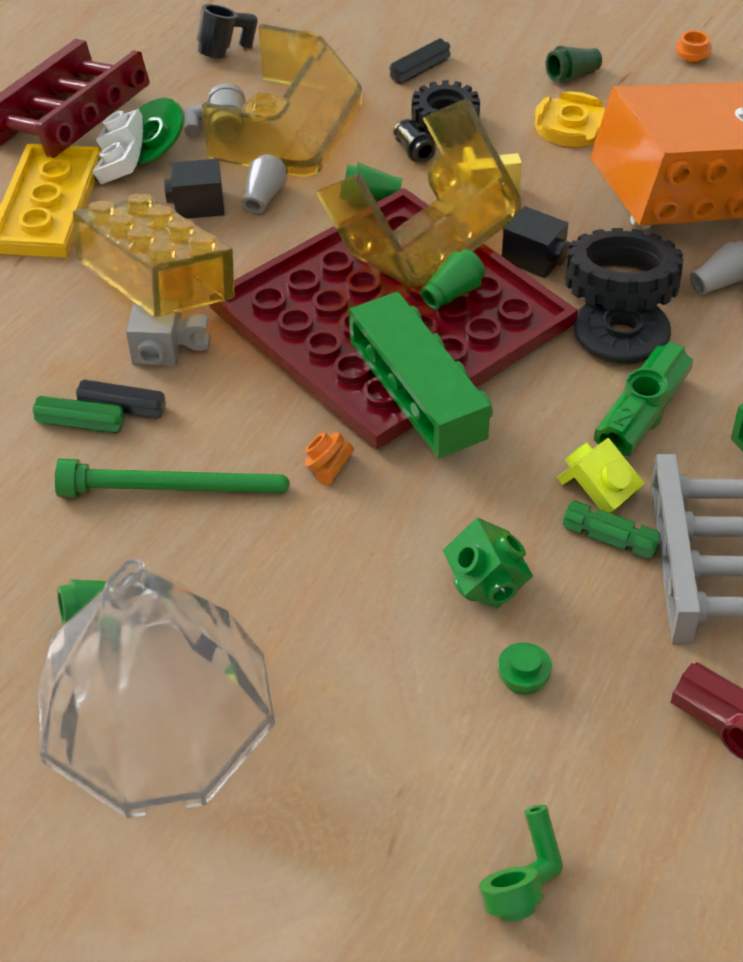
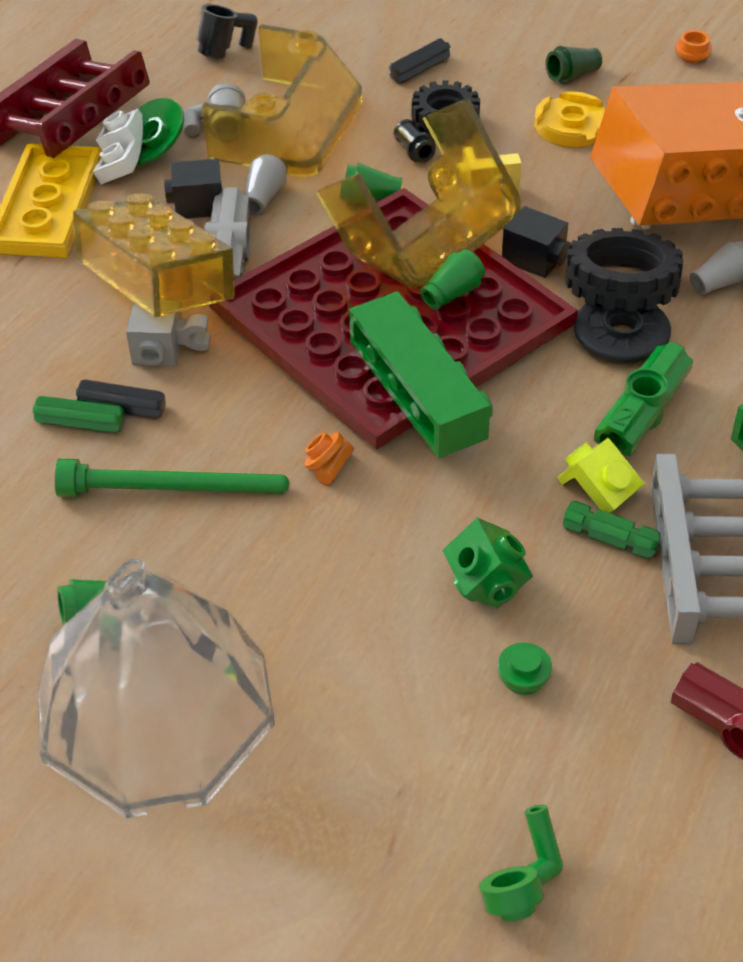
(231, 225): none -> light grey piece

